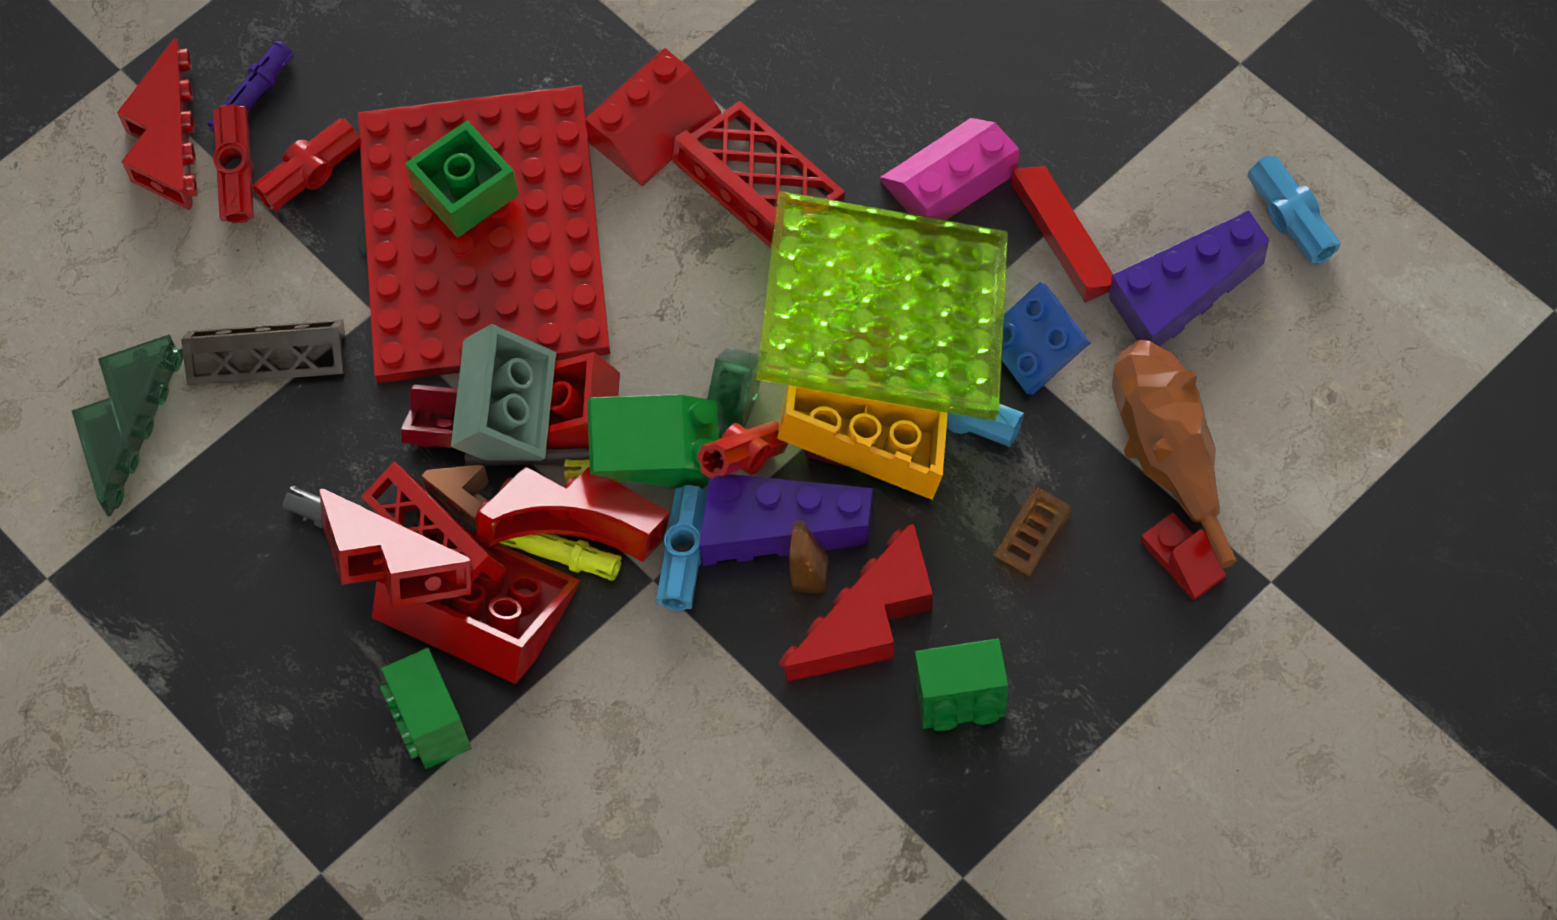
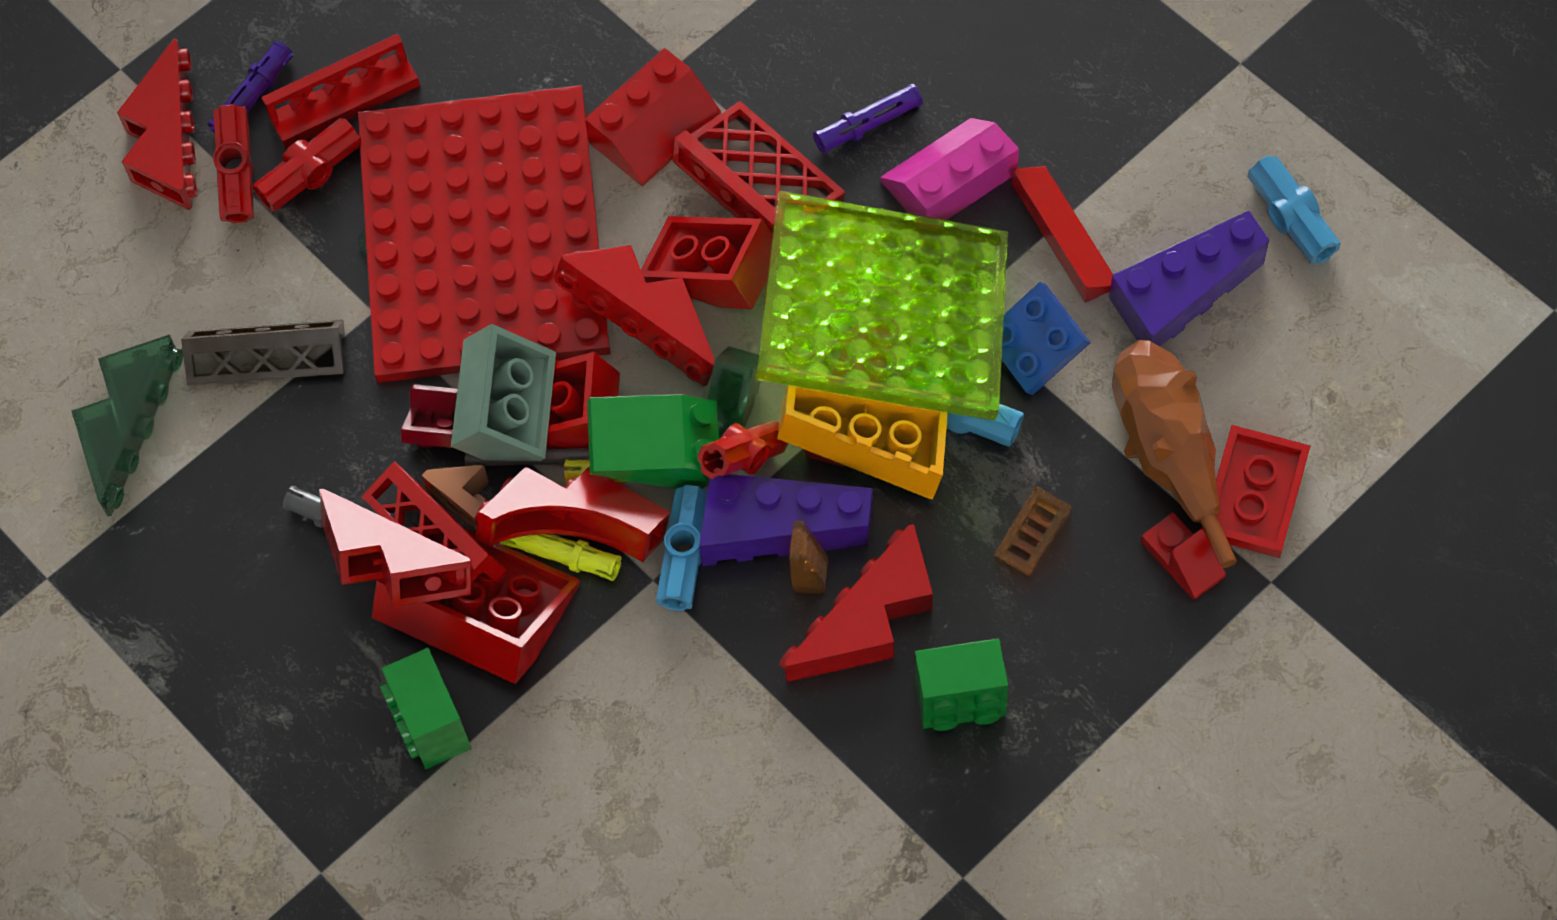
(342, 94): none -> red fence
(462, 178): green brick -> none
(652, 312): none -> red slope
(718, 258): none -> red slope
(830, 137): none -> dark purple pin
(1259, 488): none -> red plate

